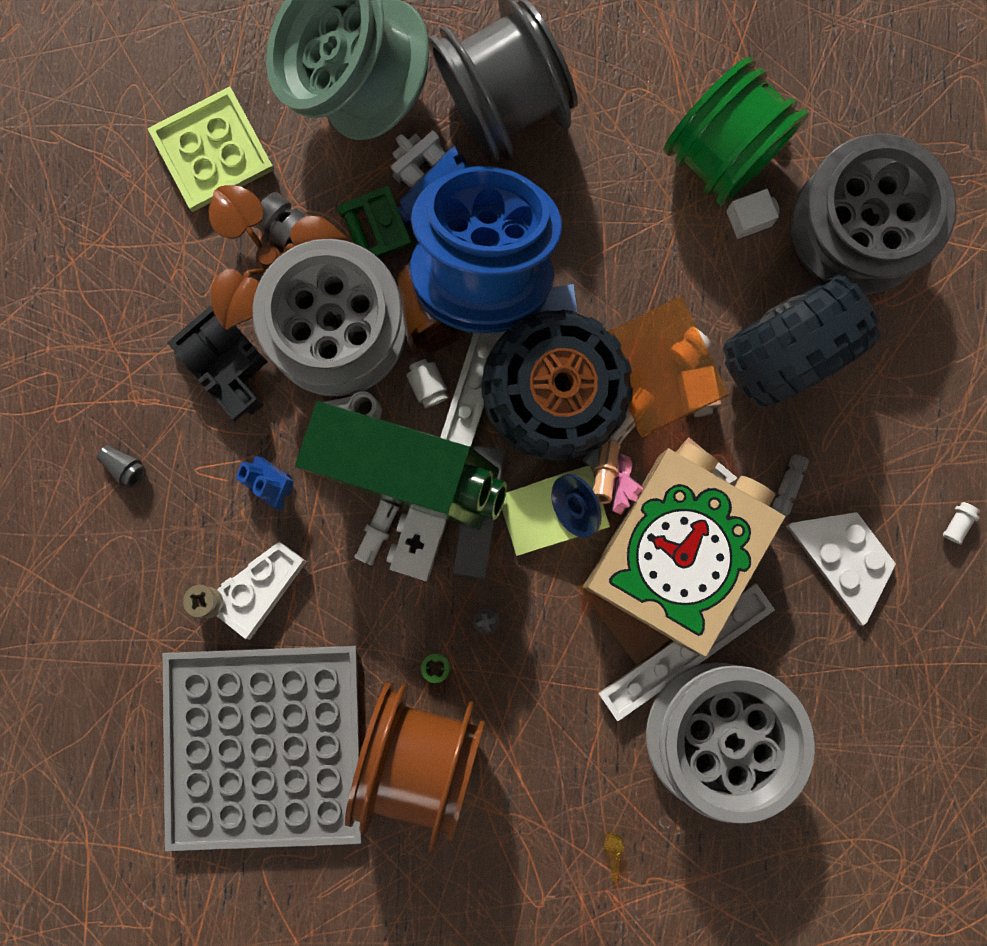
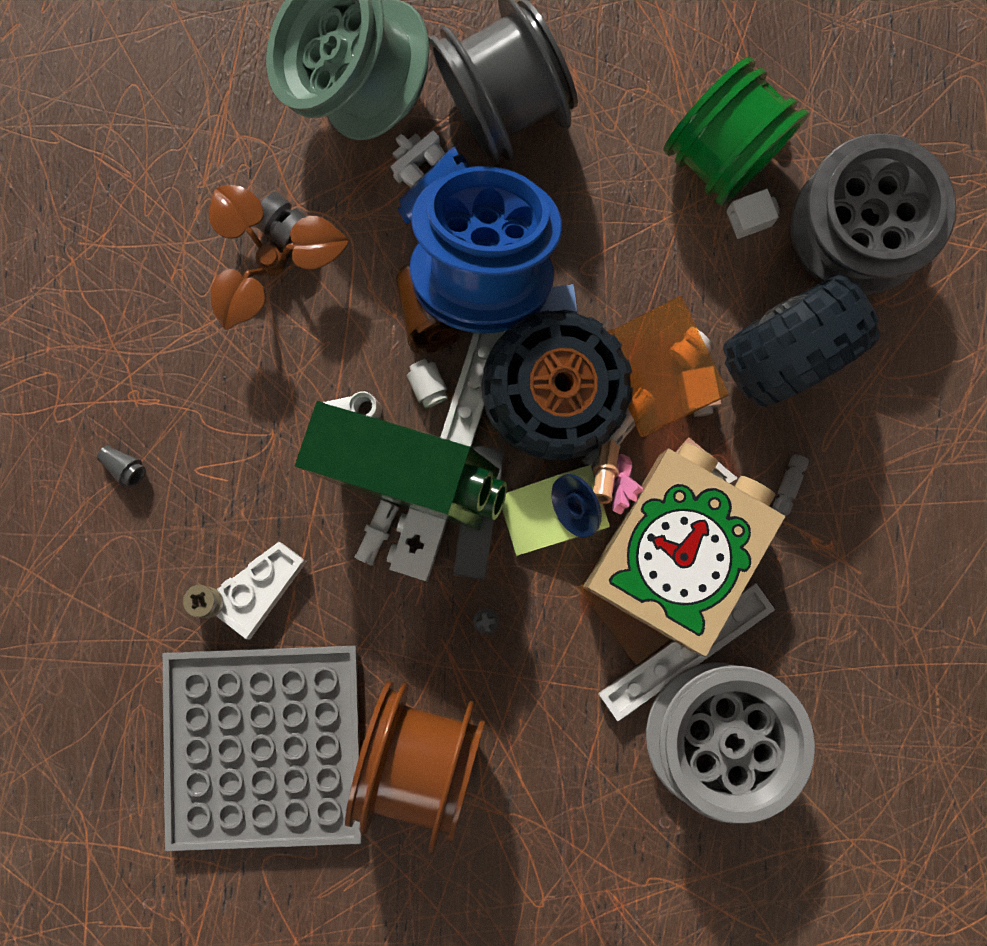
(210, 148): yellowish green plate -> none
(220, 362): black plate -> none
(266, 481): blue hips -> none
(310, 272): light grey wheel -> none
(383, 218): green plate -> none
(435, 658): bright green bush -> none
(614, 844): clear yellow hand -> none
(847, 559): white wing -> none
(961, 522): white pin -> none

